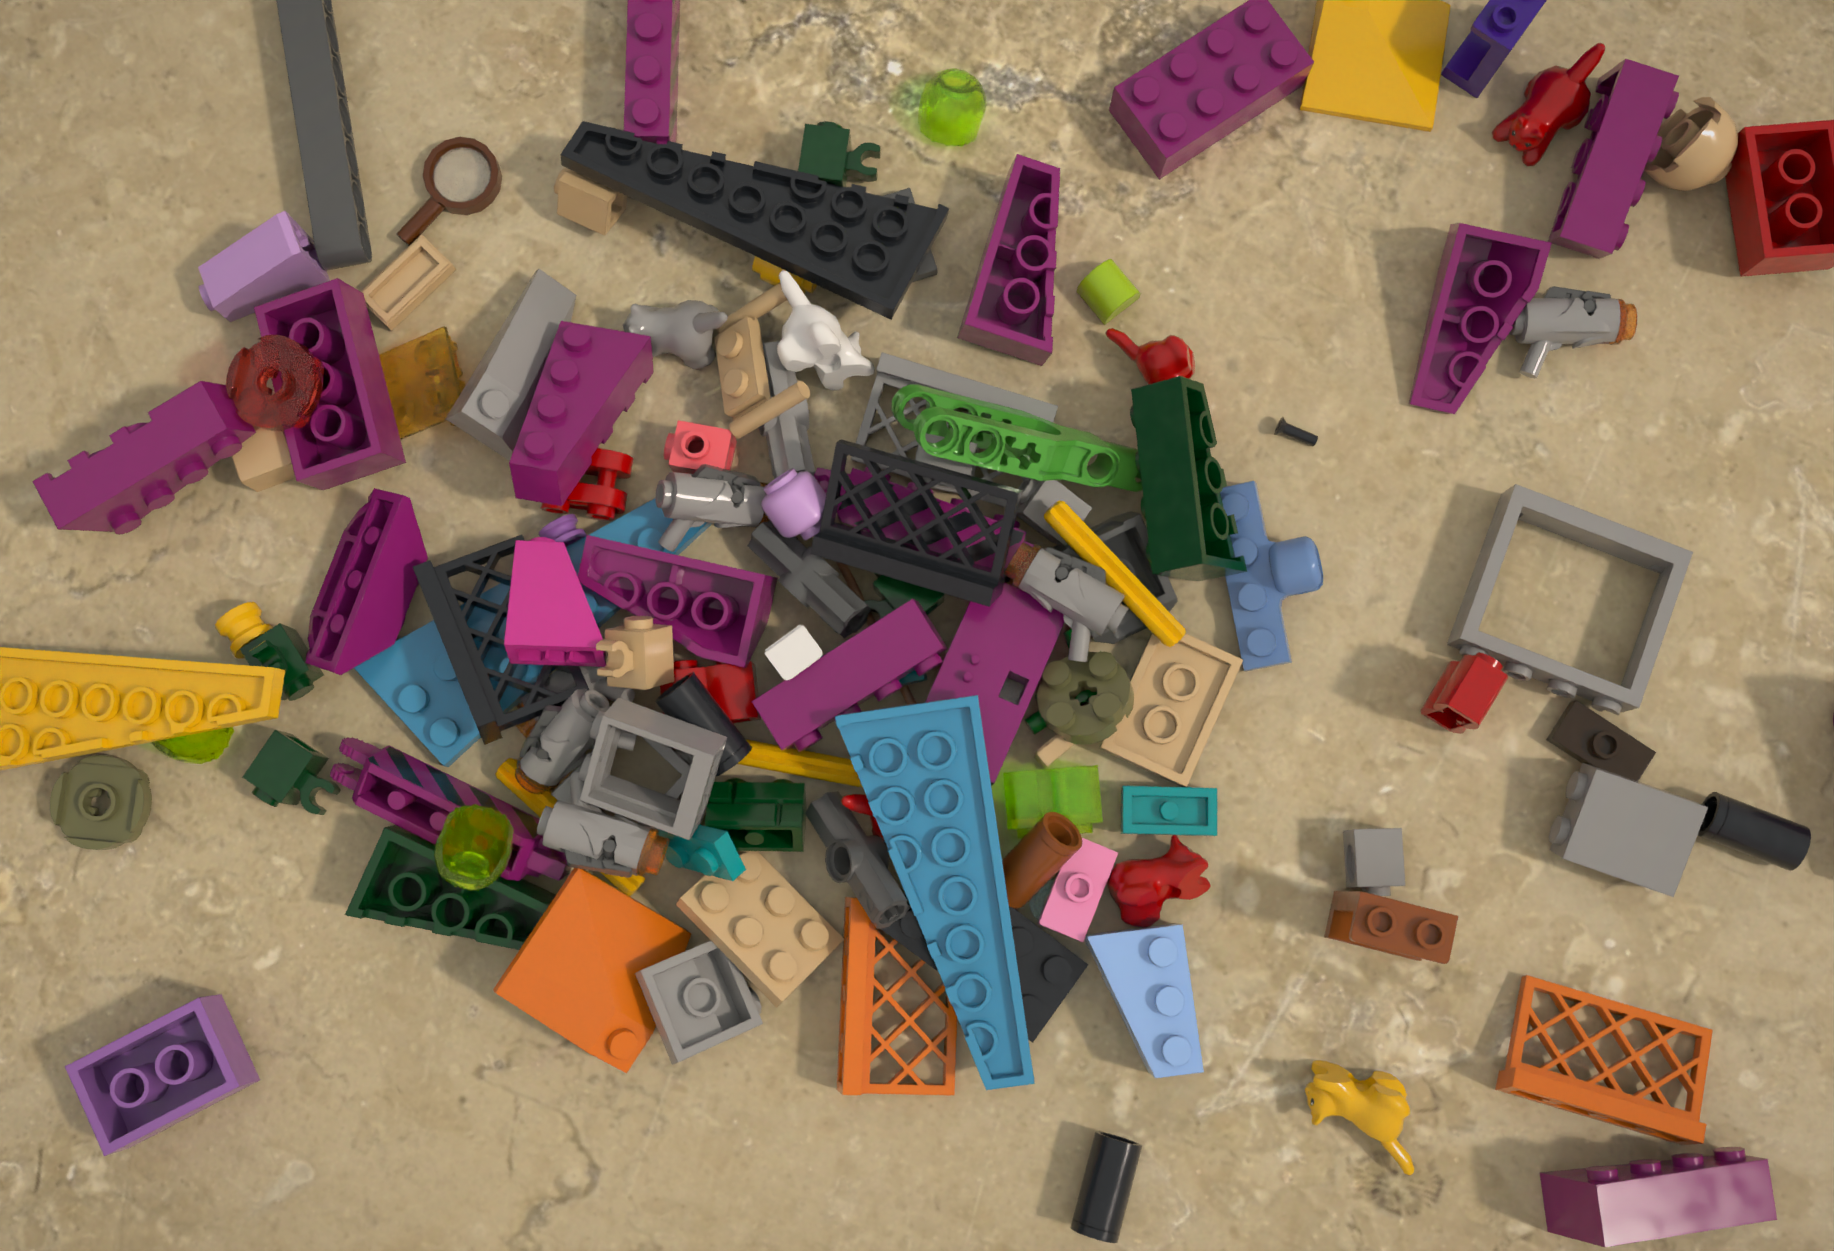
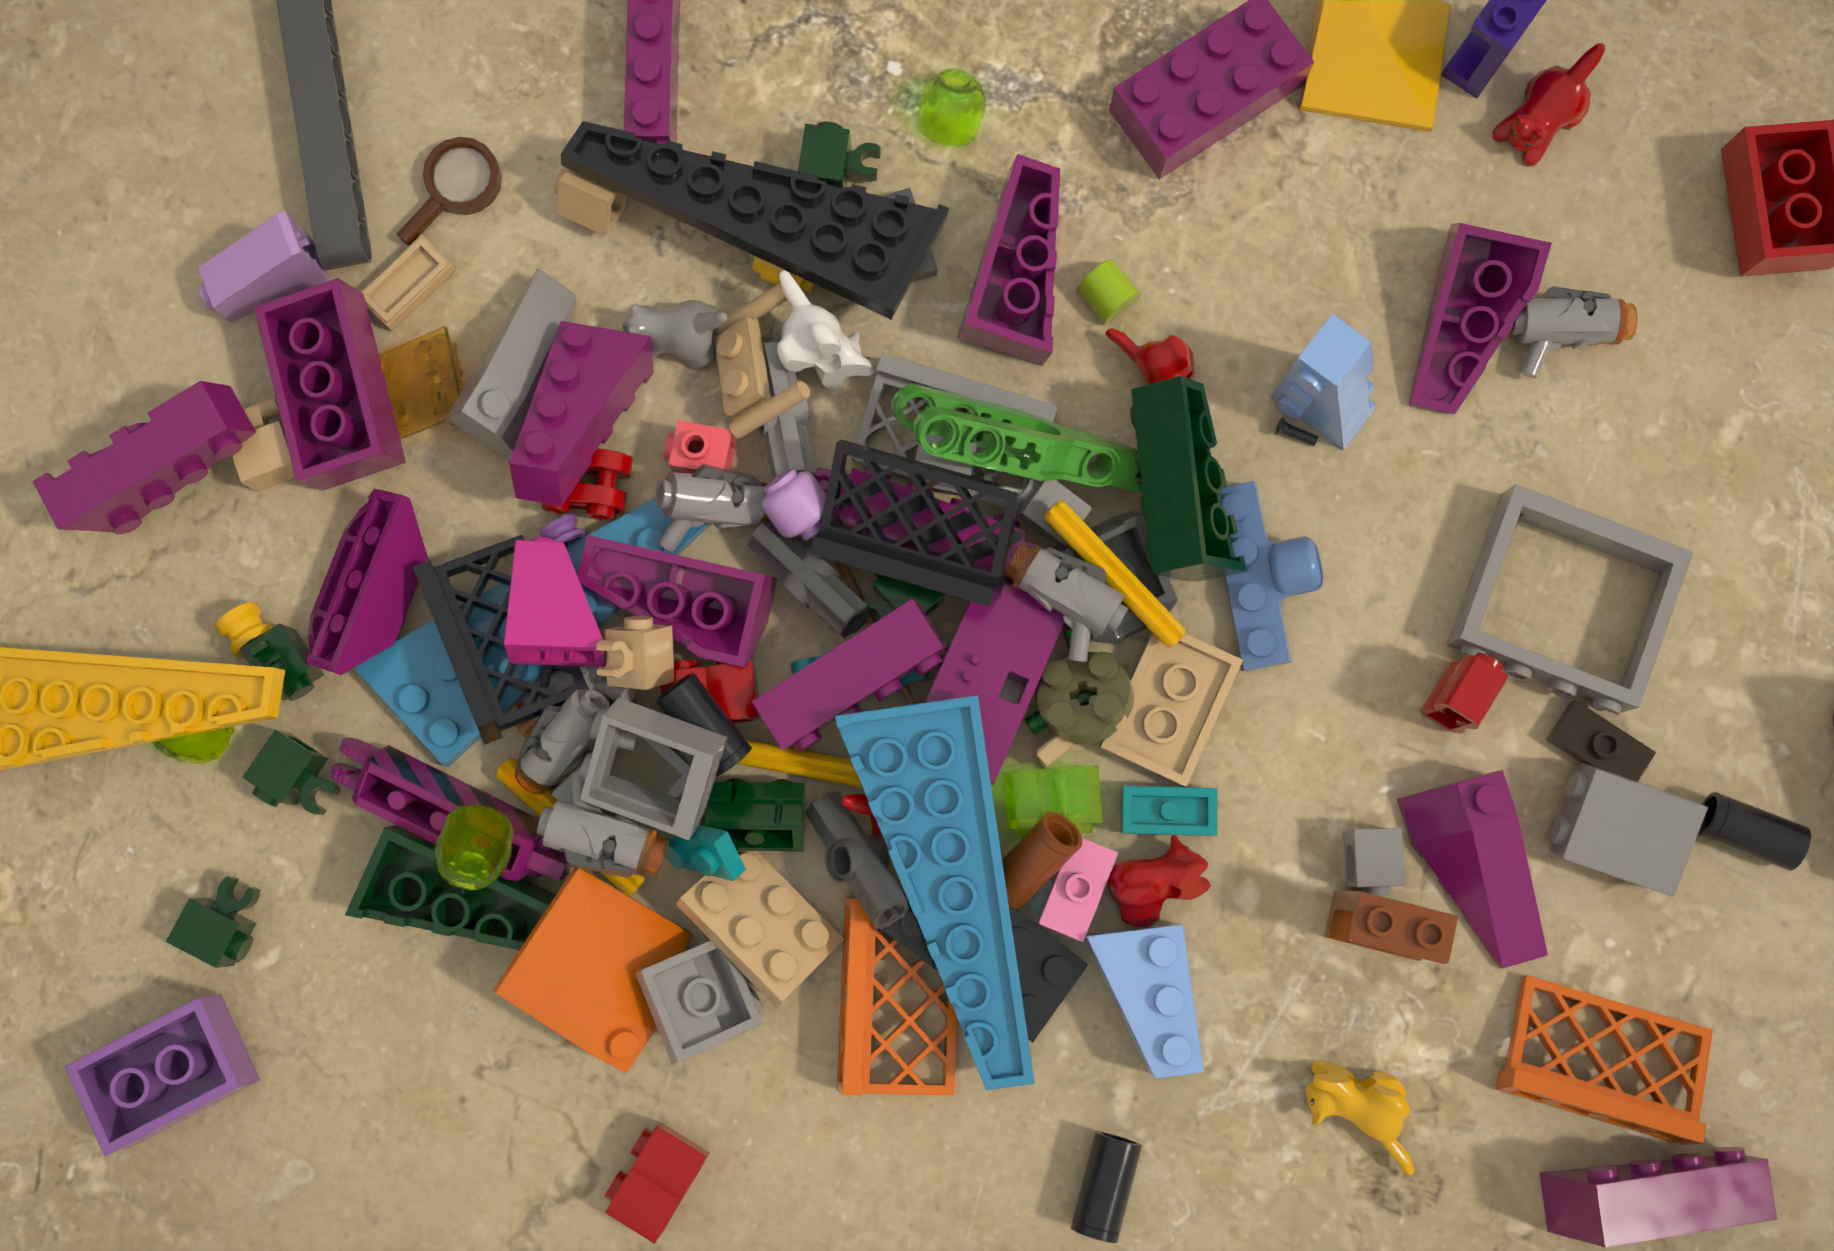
(120, 822): olive plate -> none
(214, 928): none -> dark green brick
(300, 388): clear red plate -> none
(656, 1181): none -> red brick
(793, 652): white slope -> none
(1330, 383): none -> light blue wedge
(1479, 855): none -> magenta wedge
(1614, 158): magenta wedge -> none
(1695, 147): tan cylinder -> none

